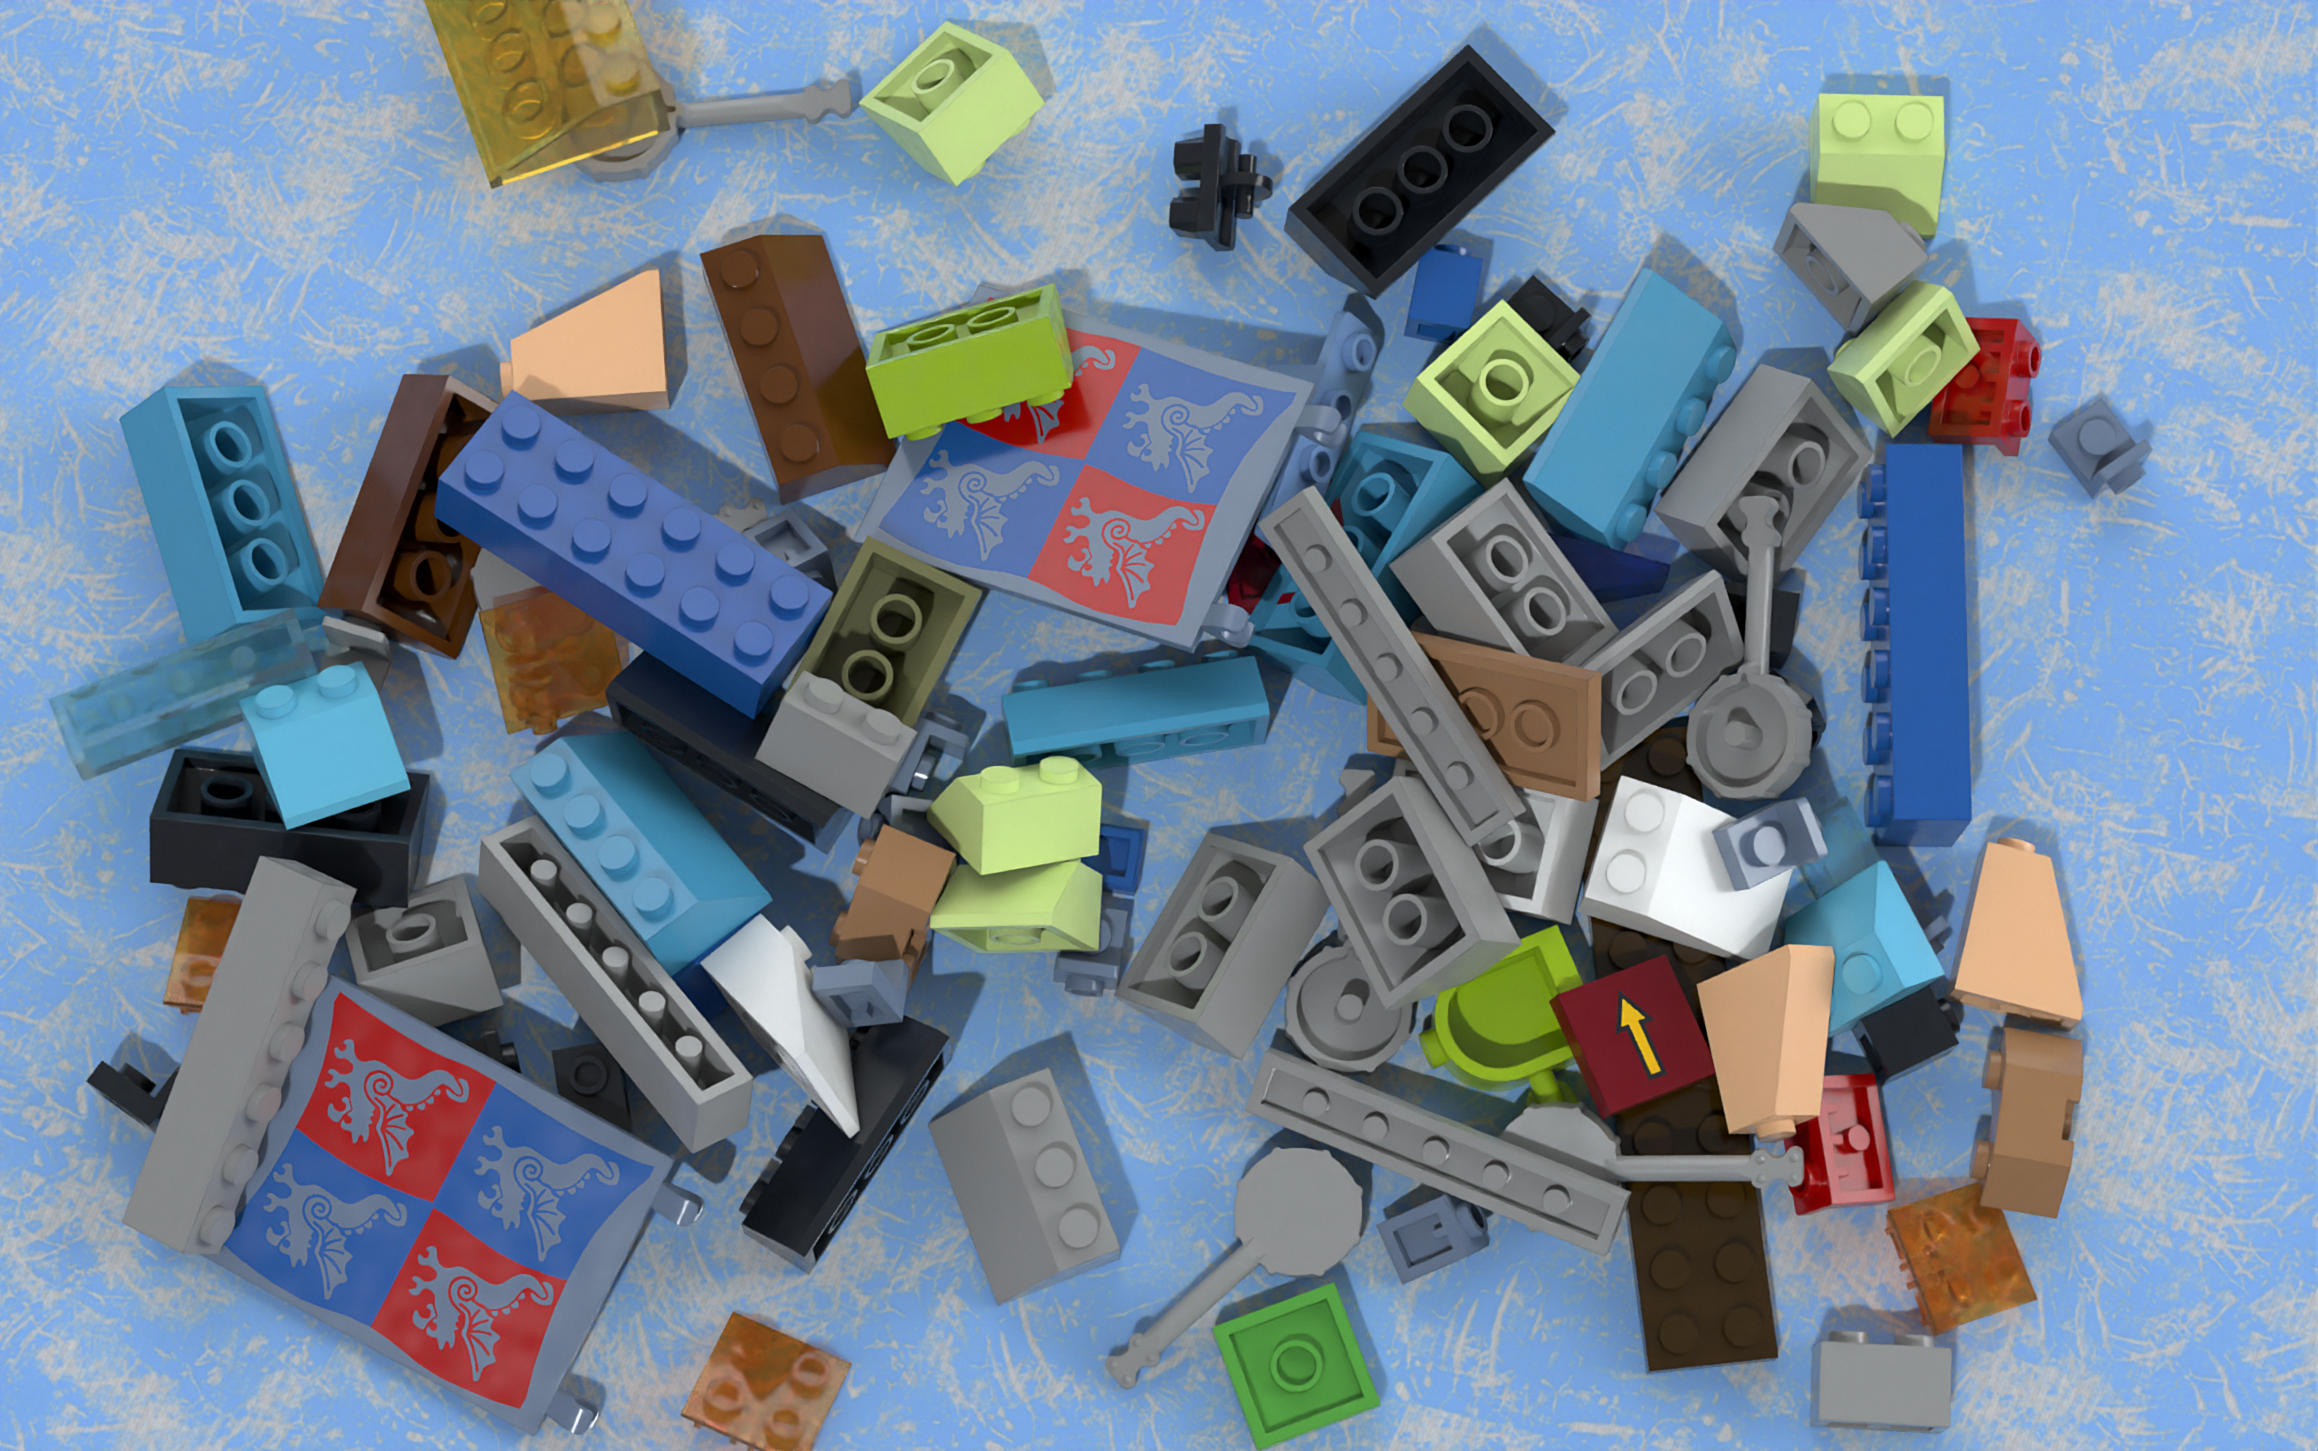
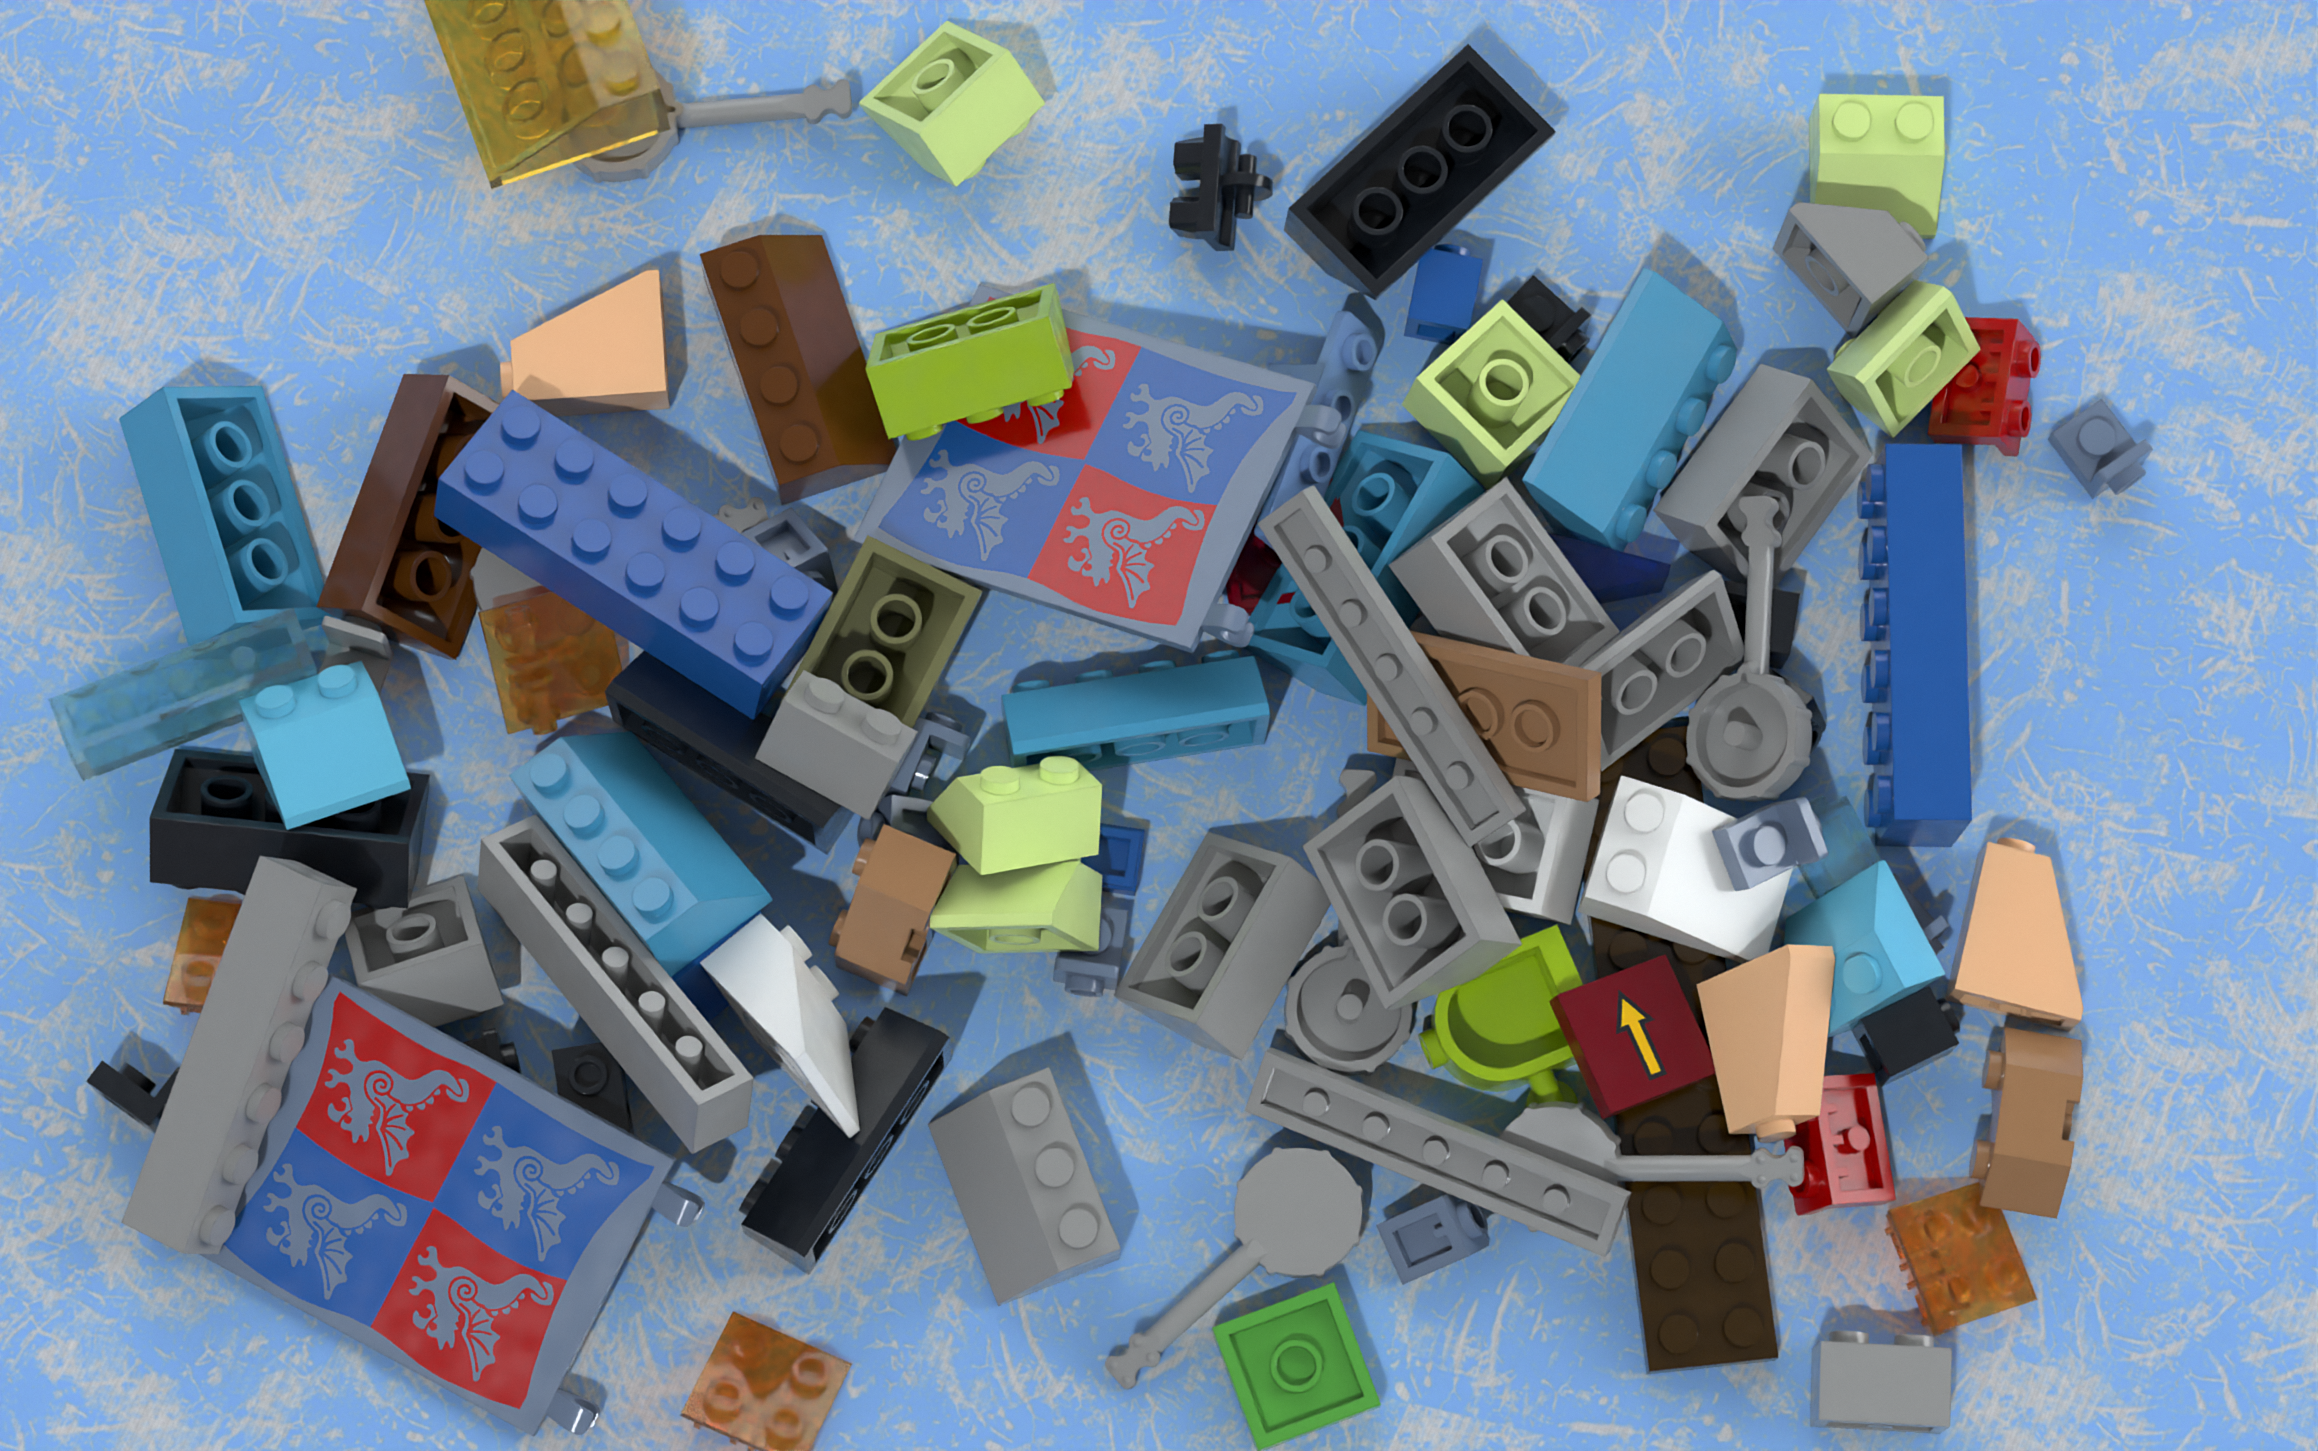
(863, 991): sand blue bracket -> none

